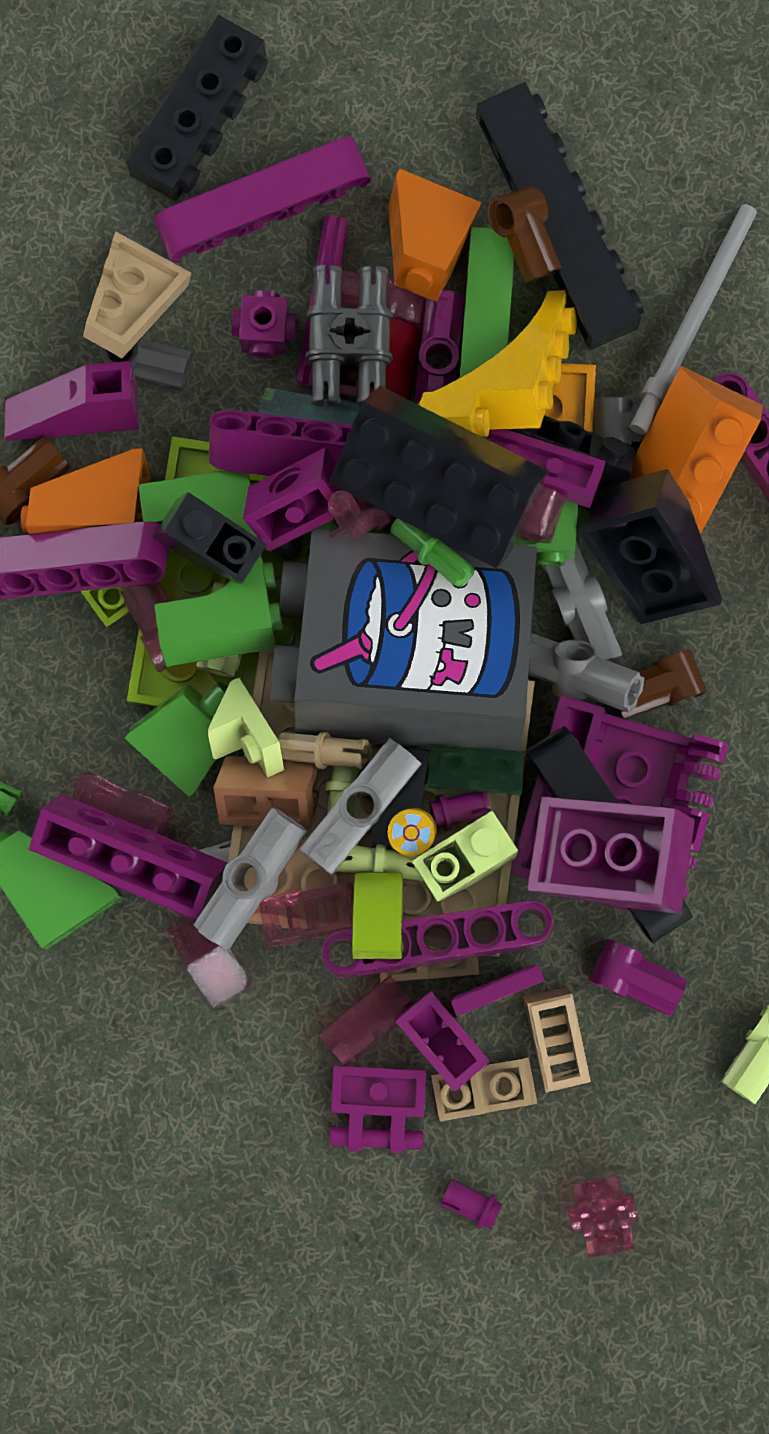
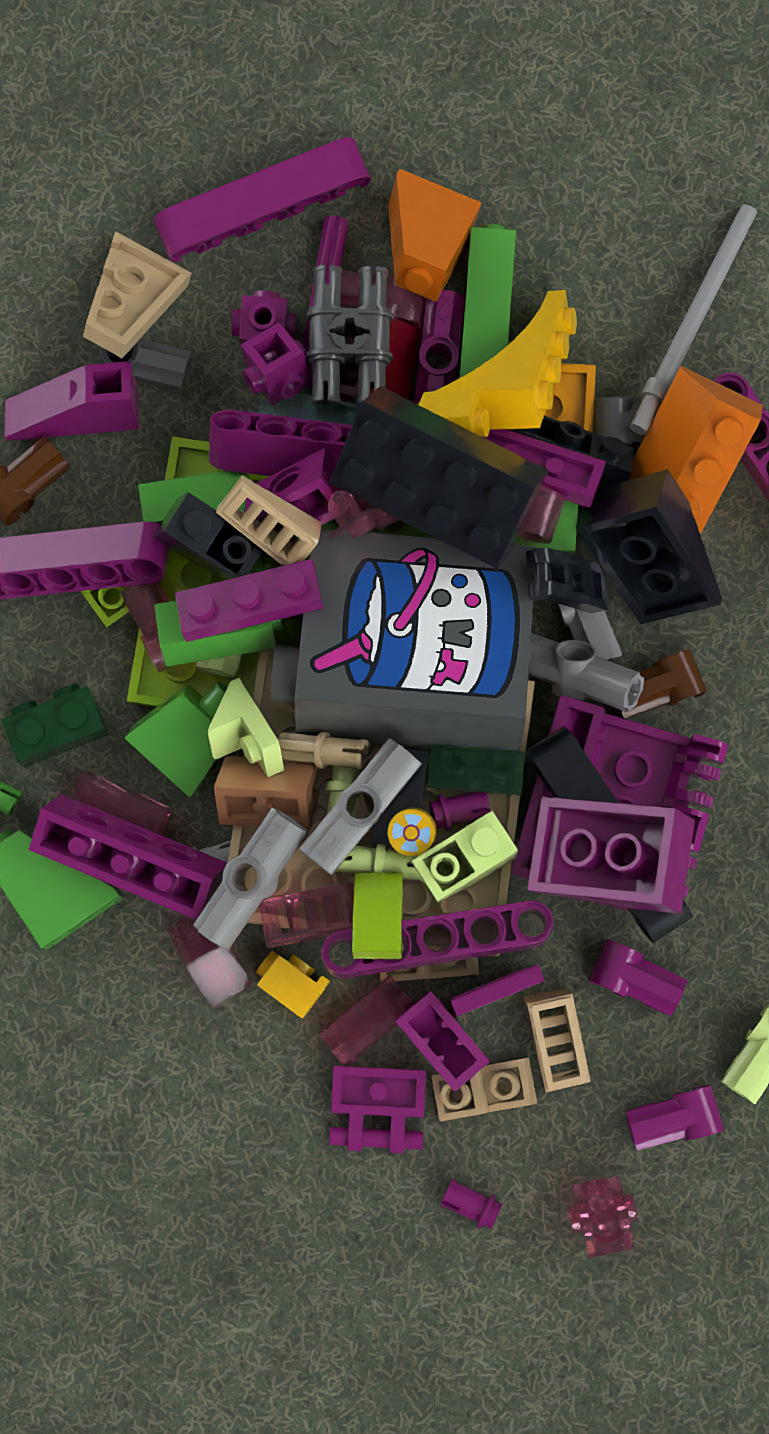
(54, 726): none -> dark green brick
(89, 496): orange slope -> none
(198, 108): black brick -> none
(249, 600): none -> magenta plate
(261, 533): none -> tan slope
(275, 365): none -> magenta brick
(291, 982): none -> yellow brick
(434, 552): bright green axle -> none
(522, 219): reddish brown piece -> none
(534, 158): black brick -> none
(566, 580): none -> black plate
(683, 1116): none -> magenta piece

